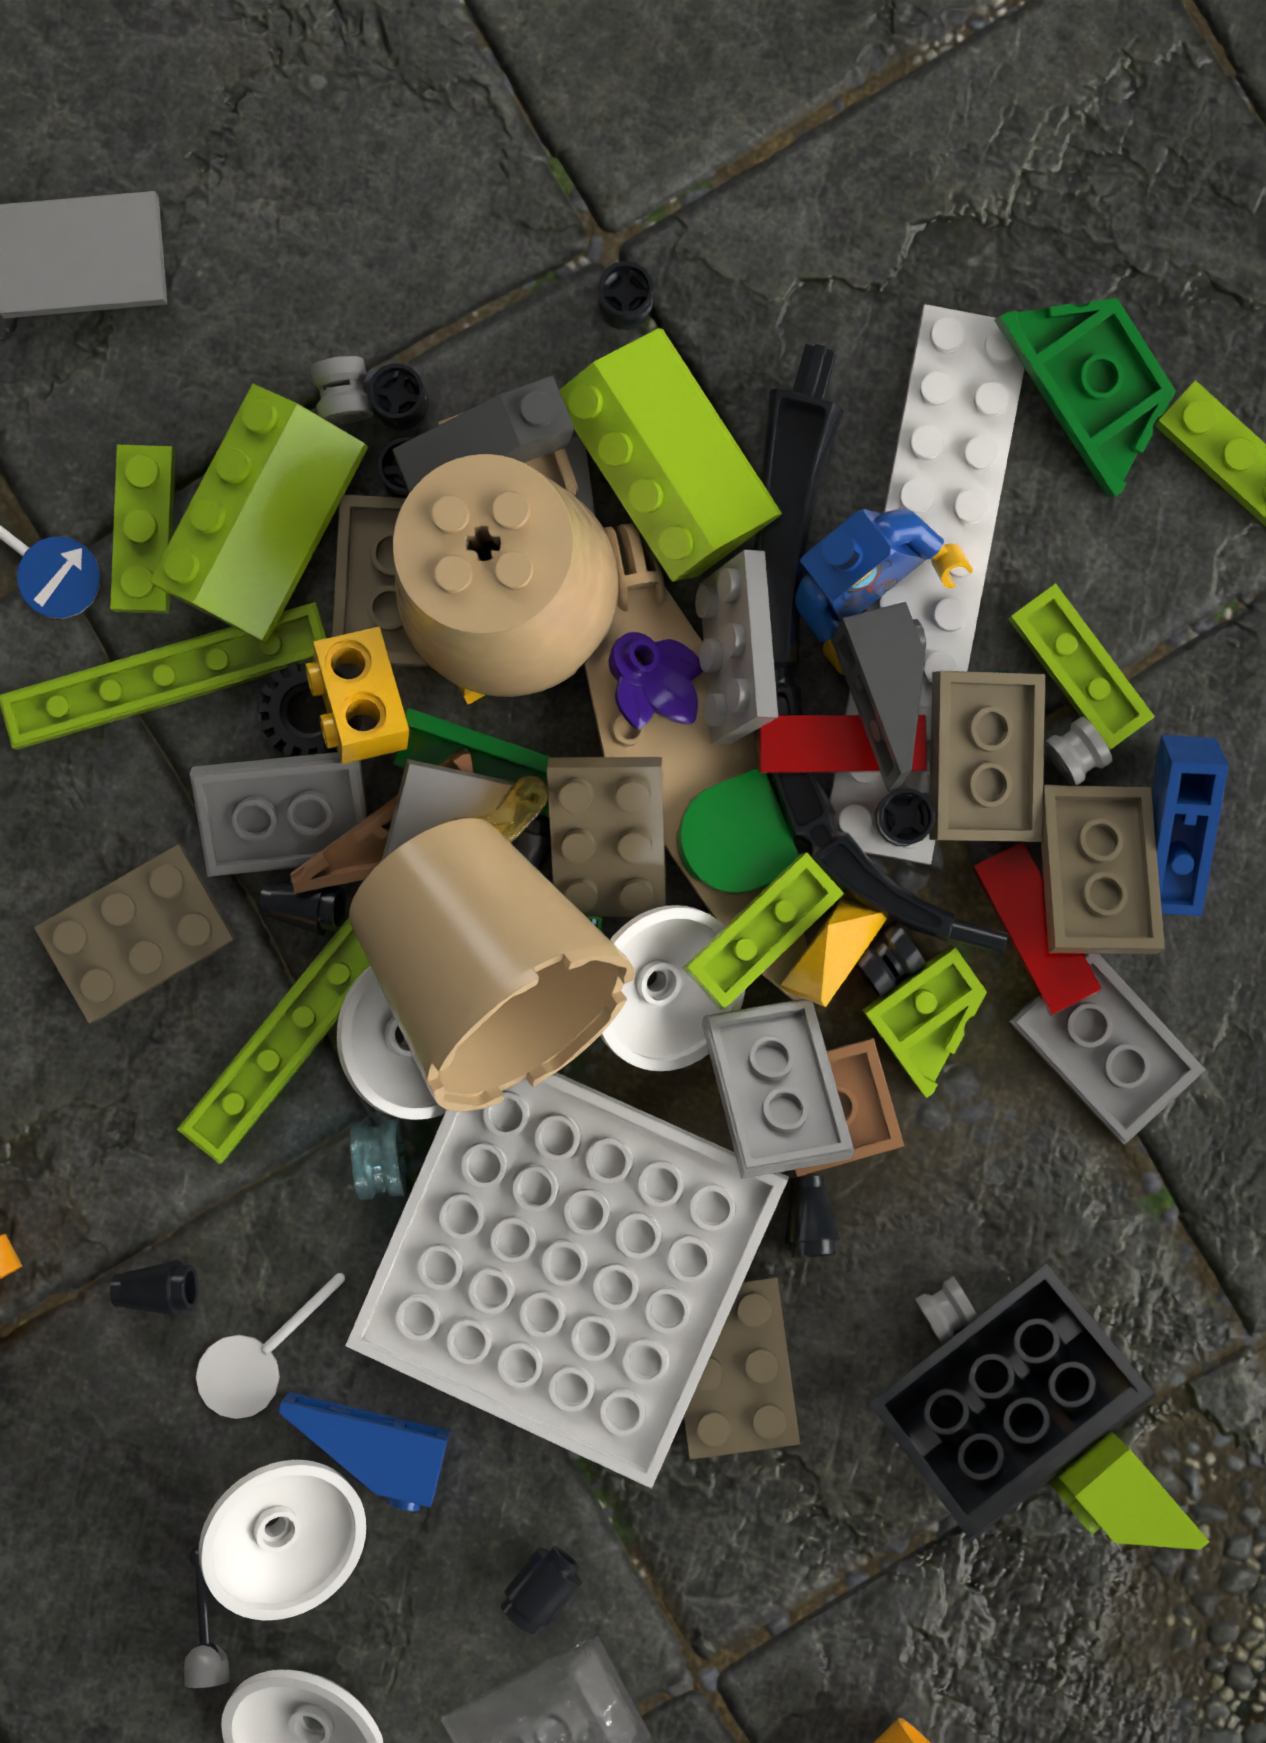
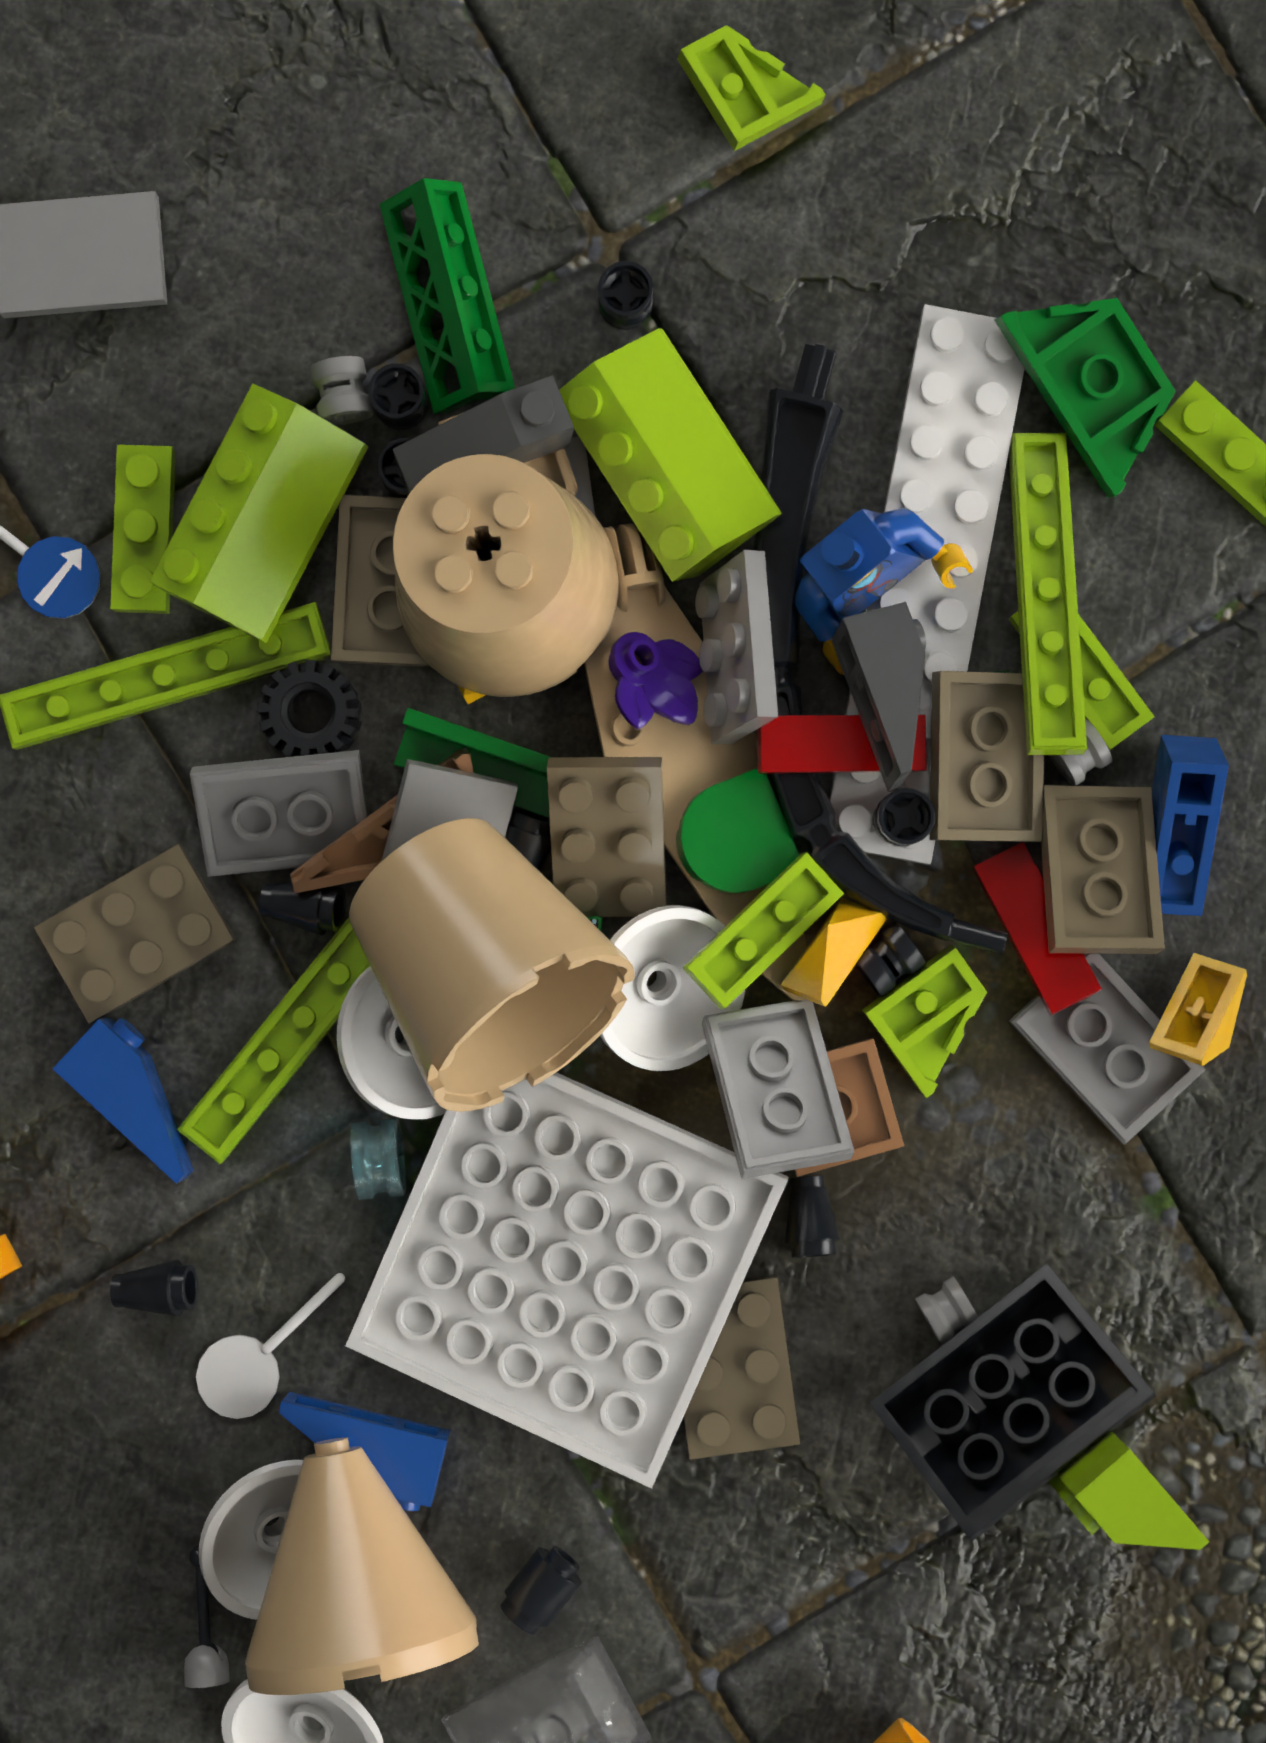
(124, 1086): none -> blue slope
(352, 1586): none -> tan cone
(369, 694): yellow brick -> none
(454, 288): none -> green fence
(516, 807): clear yellow arm -> none
(745, 86): none -> lime wing
(1047, 595): none -> lime tile
(1201, 1011): none -> yellow slope

